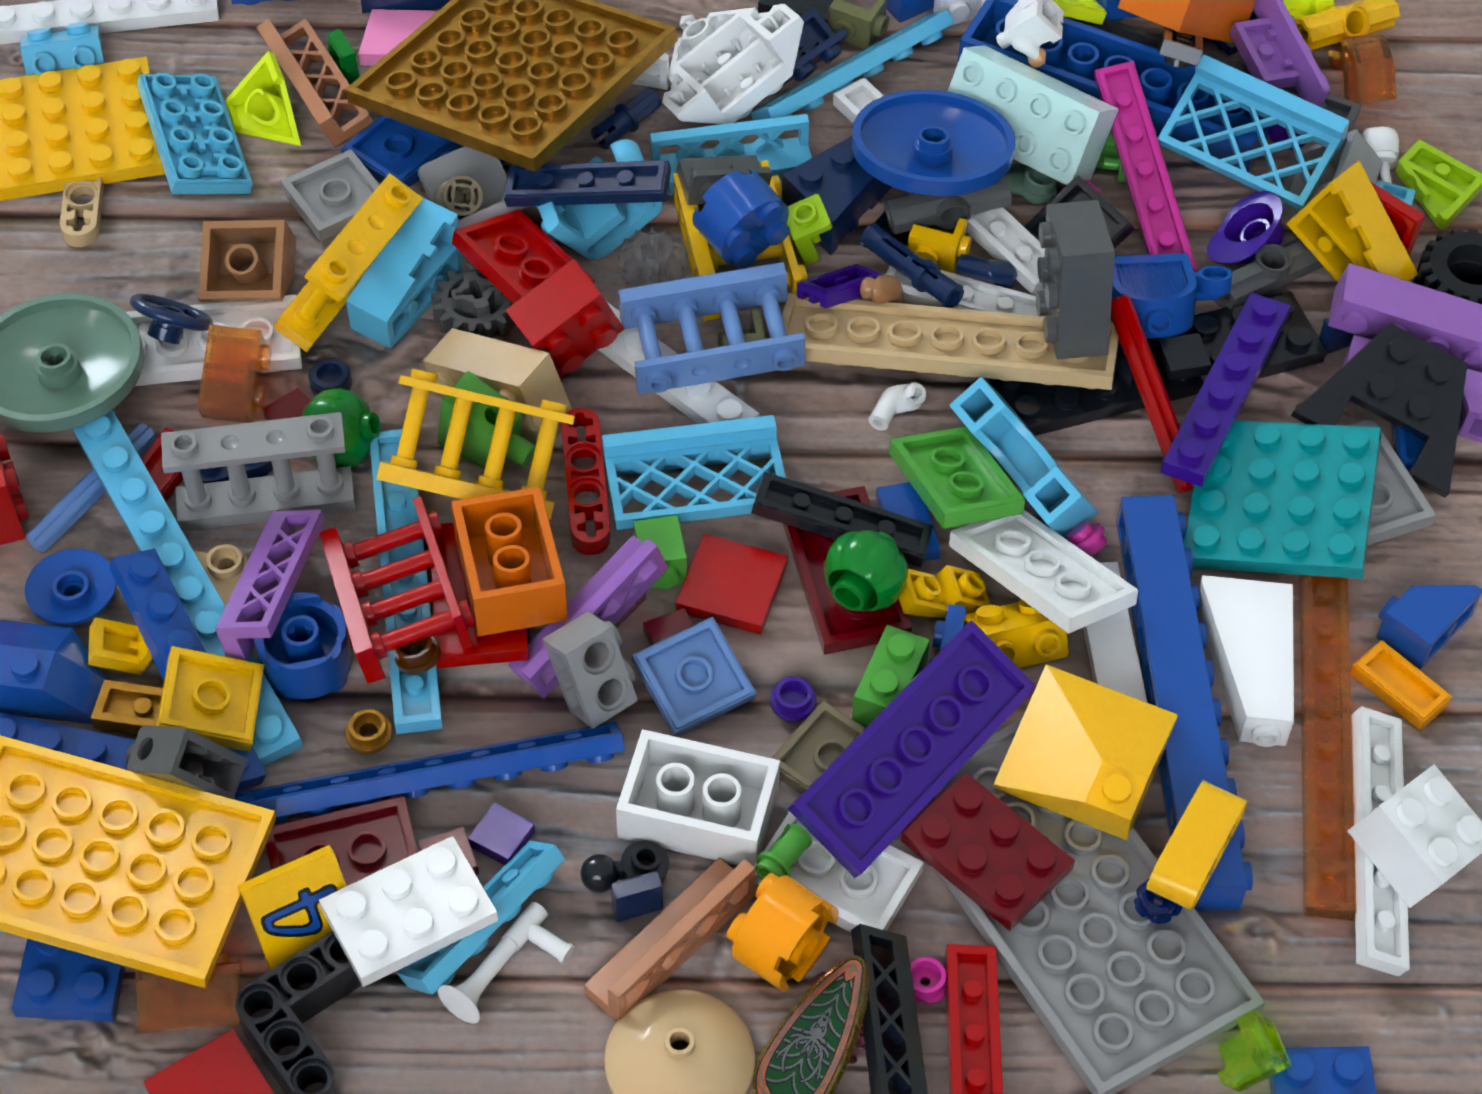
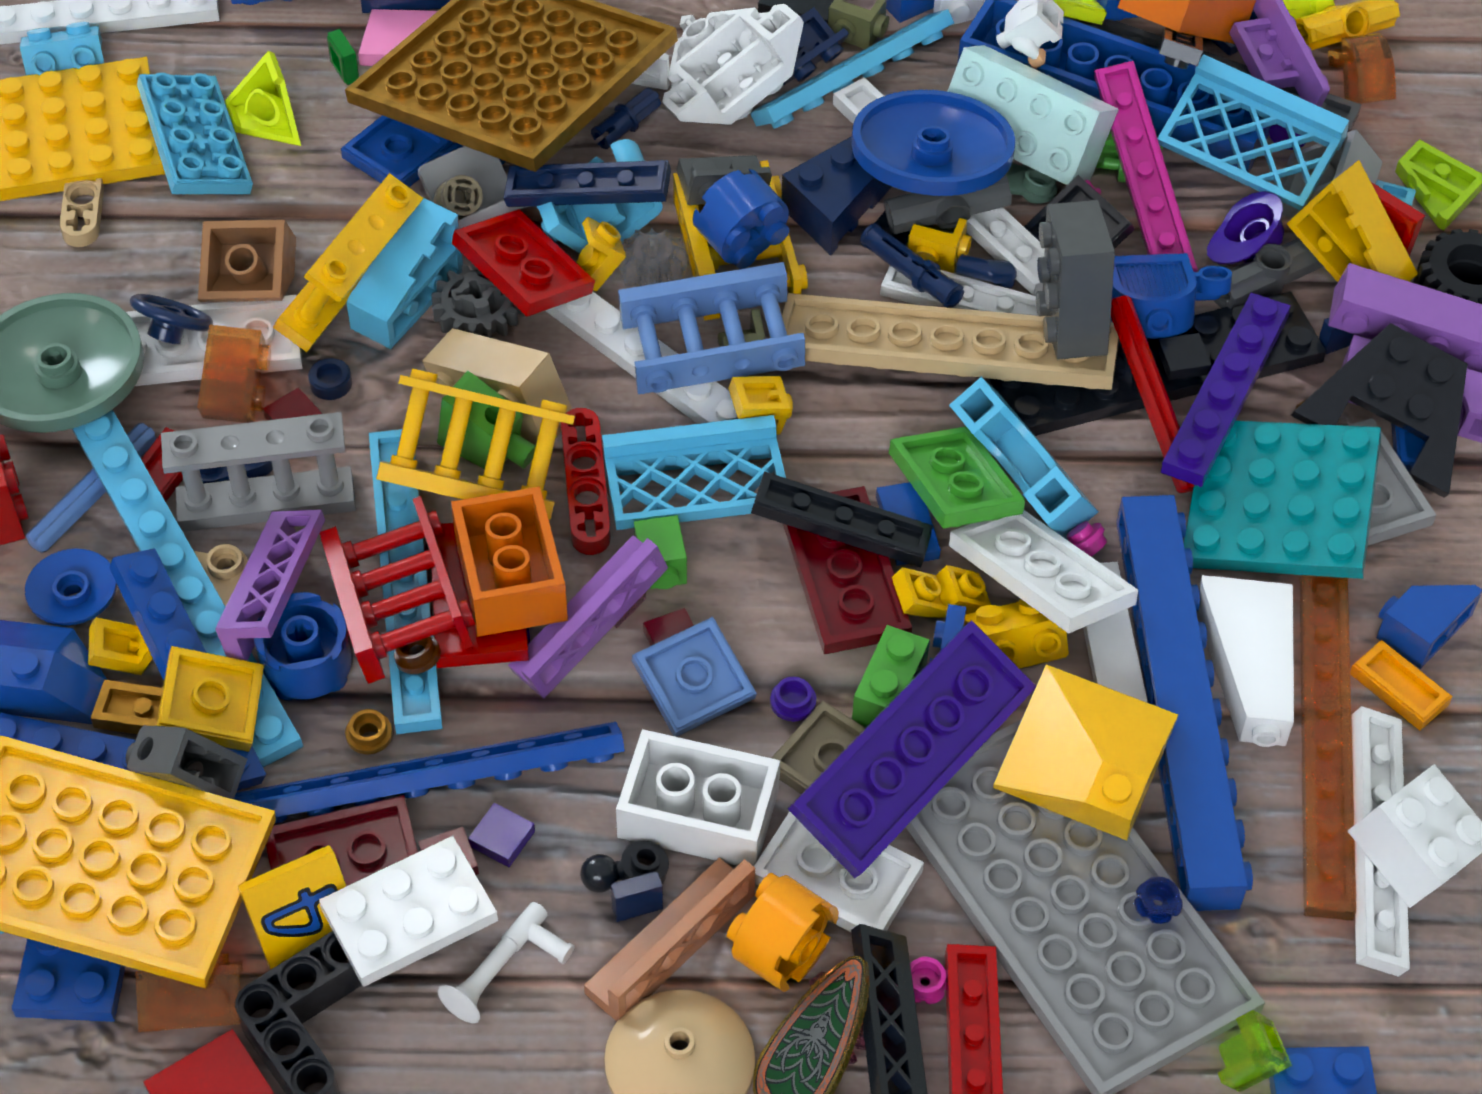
(304, 82): nougat fence -> none
(330, 193): light grey plate -> none
(359, 423): green plant -> none
(507, 891): medium azure plate -> none
(566, 318): red brick -> none
(591, 669): light grey brick -> none
(602, 252): none -> yellow bracket
(732, 583): red tile -> none
(761, 397): none -> yellow bracket
(780, 153): medium azure fence -> none
(783, 852): bright green pin -> none
(806, 222): lime bracket -> none
(835, 286): dark purple tile -> none
(865, 570): green plant -> none
(882, 289): medium nougat arm -> none
(895, 401): white arm -> none
(987, 851): dark red plate -> none
(1196, 845): yellow beam -> none
(1386, 145): white piece -> none

